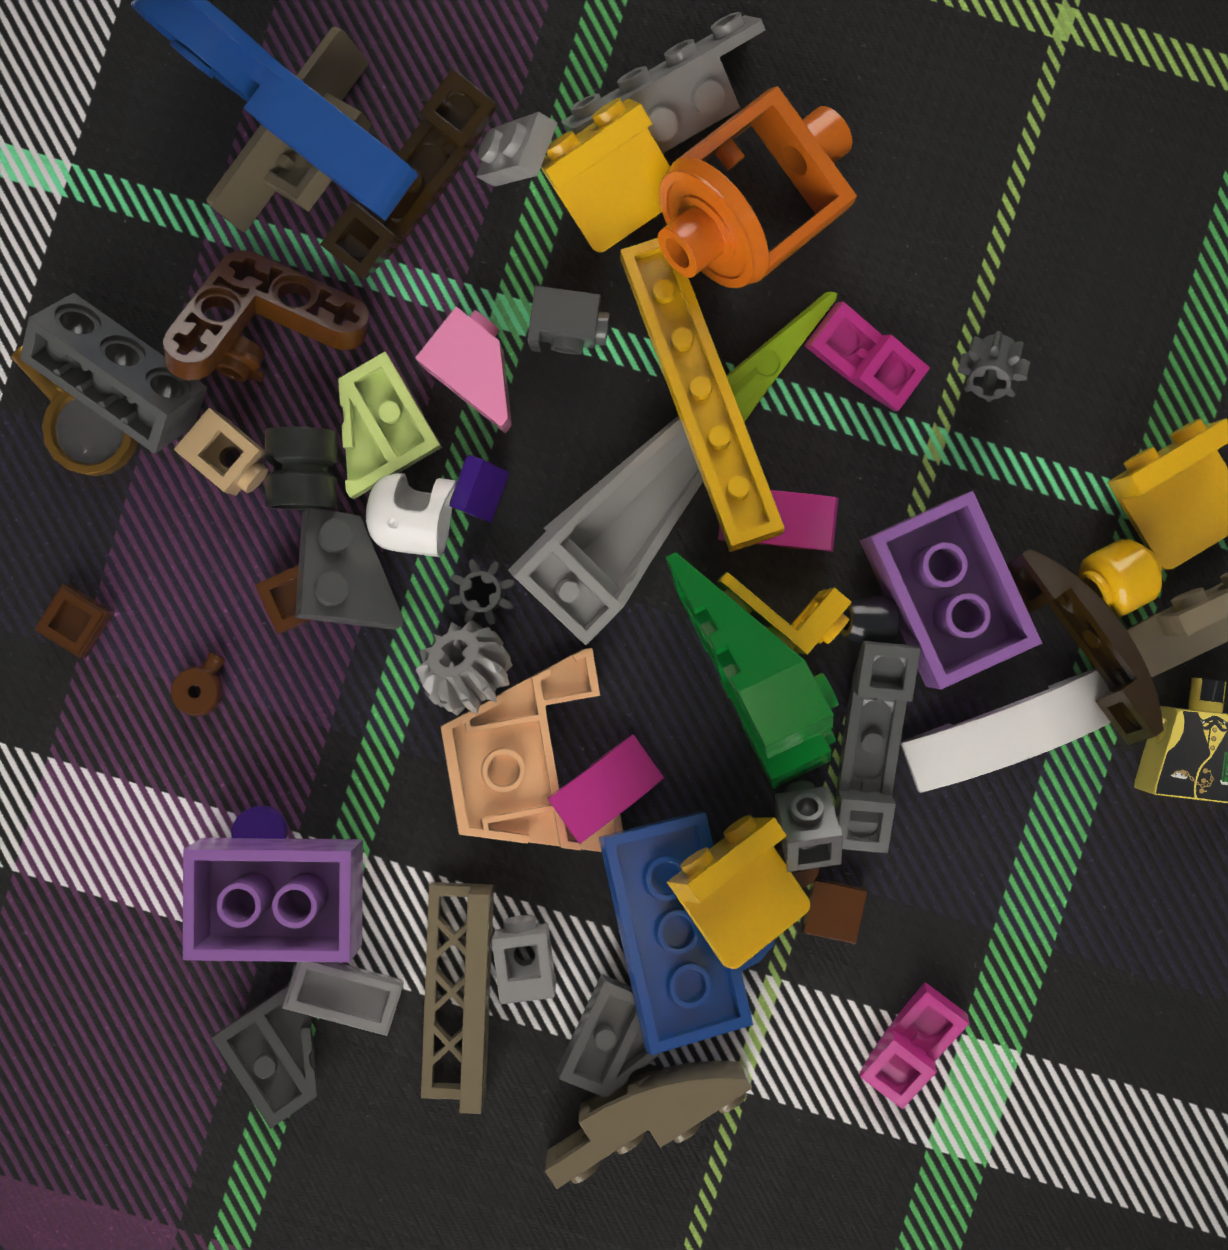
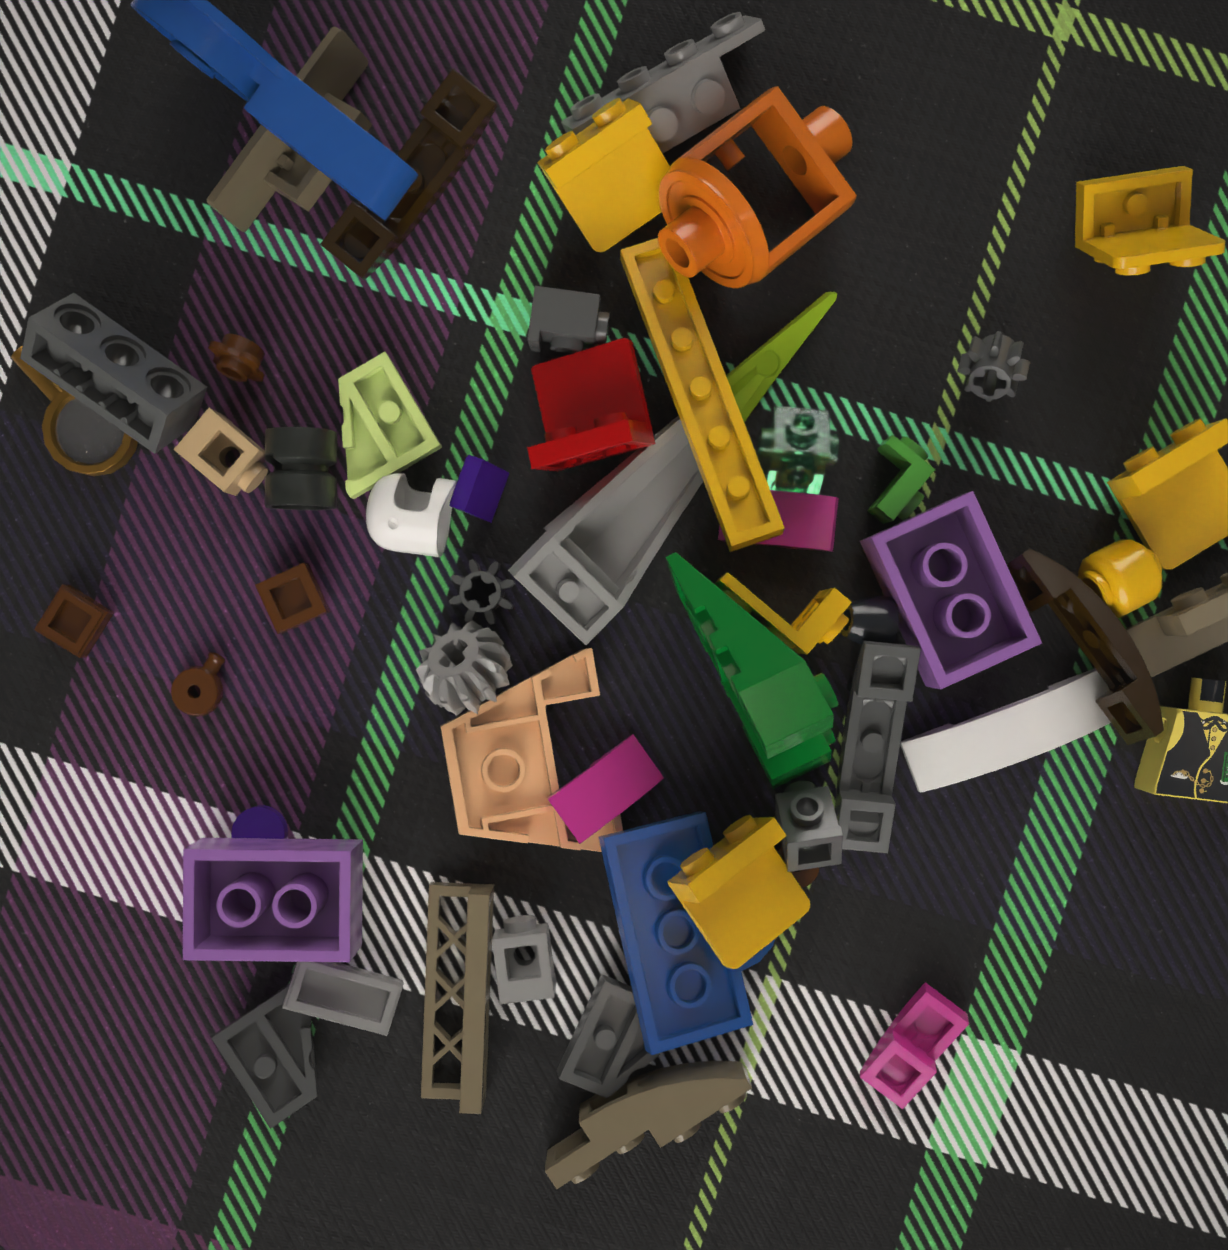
(246, 299): reddish brown beam -> none
(342, 573): dark grey wing -> none
(470, 364): bright pink slope -> none
(515, 149): light grey plate -> none
(590, 407): none -> red bracket
(797, 449): none -> clear green brick
(834, 910): reddish brown tile -> none
(866, 357): dark pink slope -> none
(902, 493): none -> bright green bracket
(1141, 221): none -> yellow bracket

